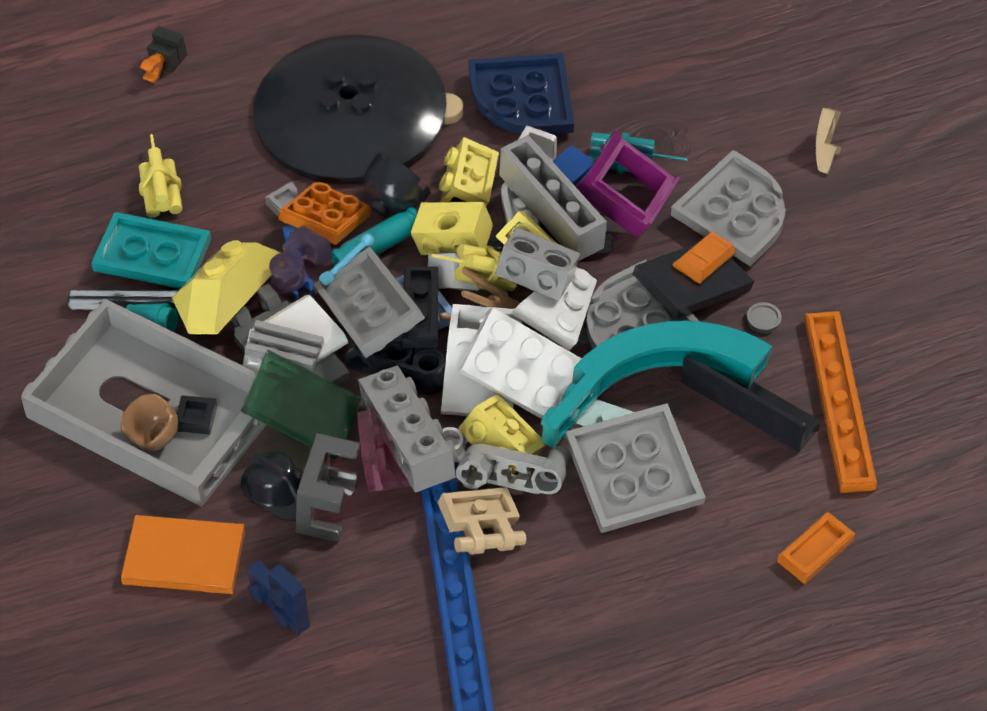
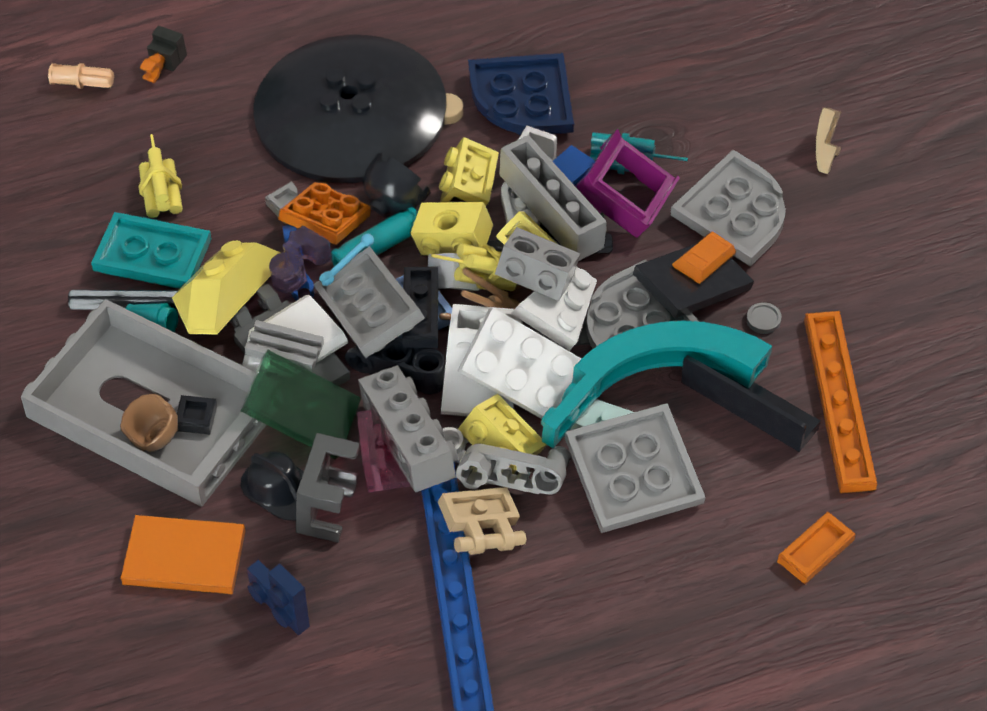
(80, 75): none -> light nougat axle

